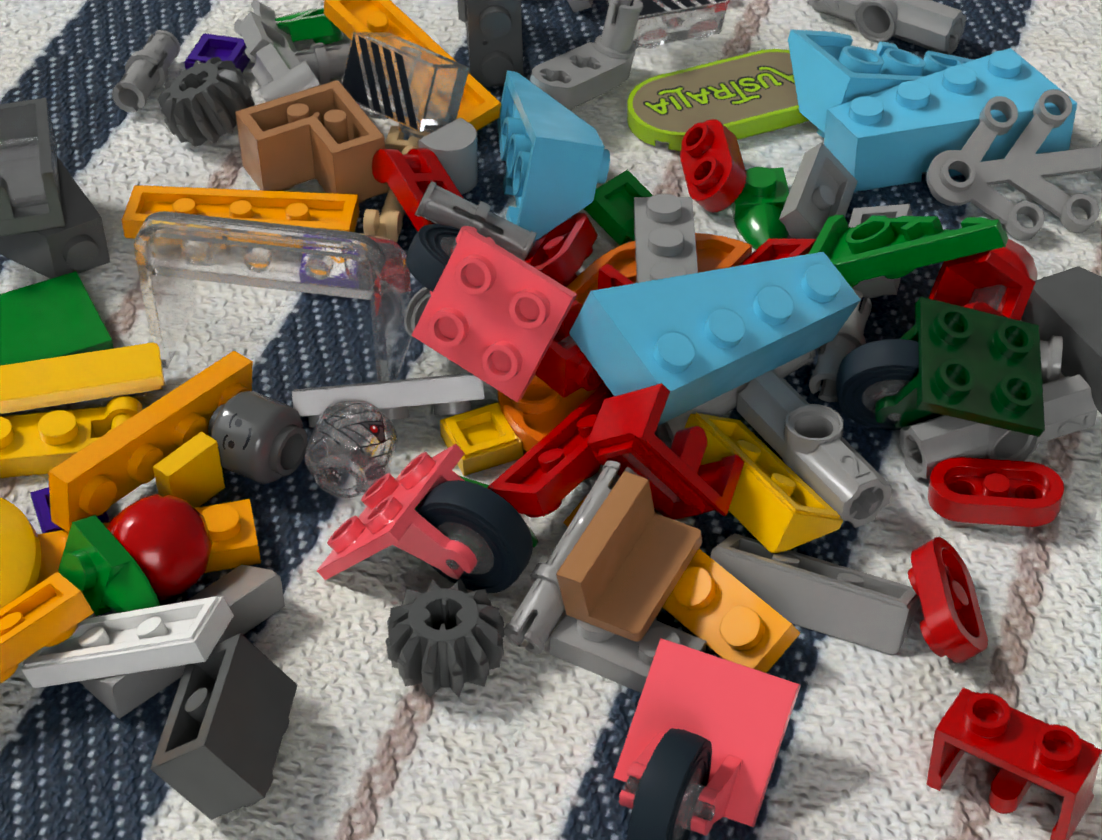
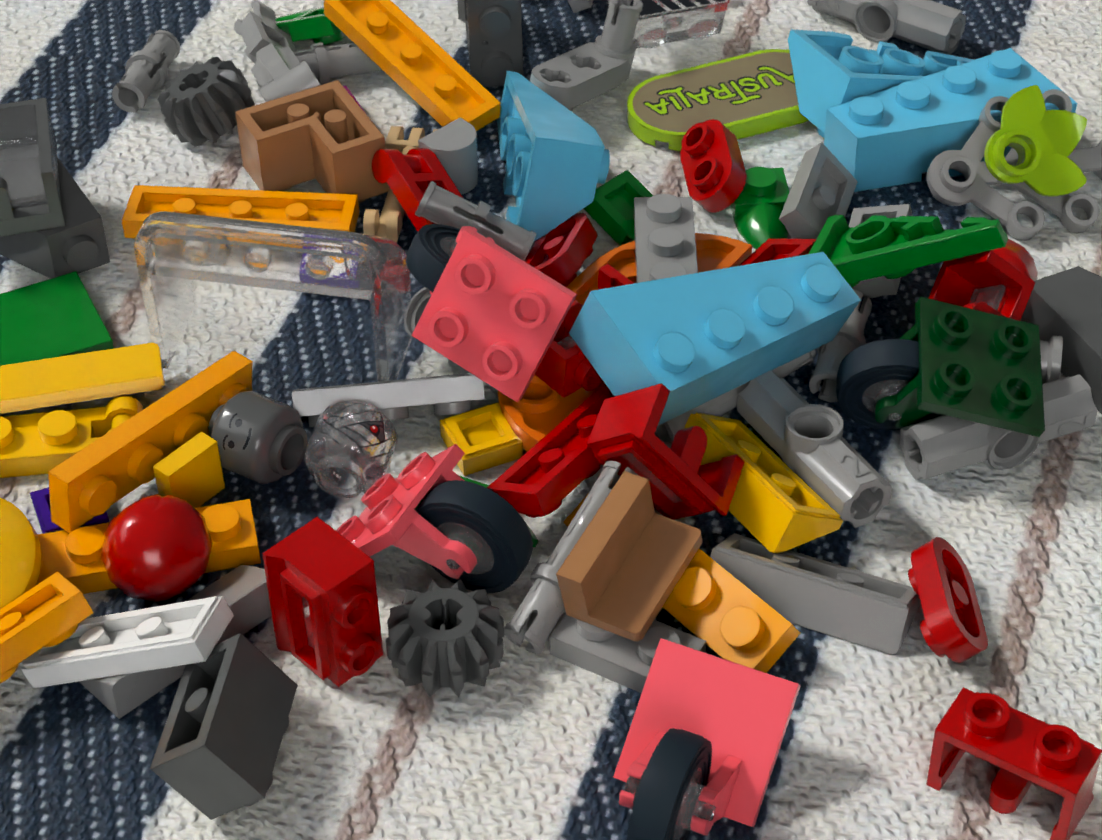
(104, 570): green plate -> none
(219, 46): dark purple tile -> none
(324, 602): none -> red window
(403, 82): clear brick -> none
(995, 492): red plate -> none
(1042, 145): none -> lime plate

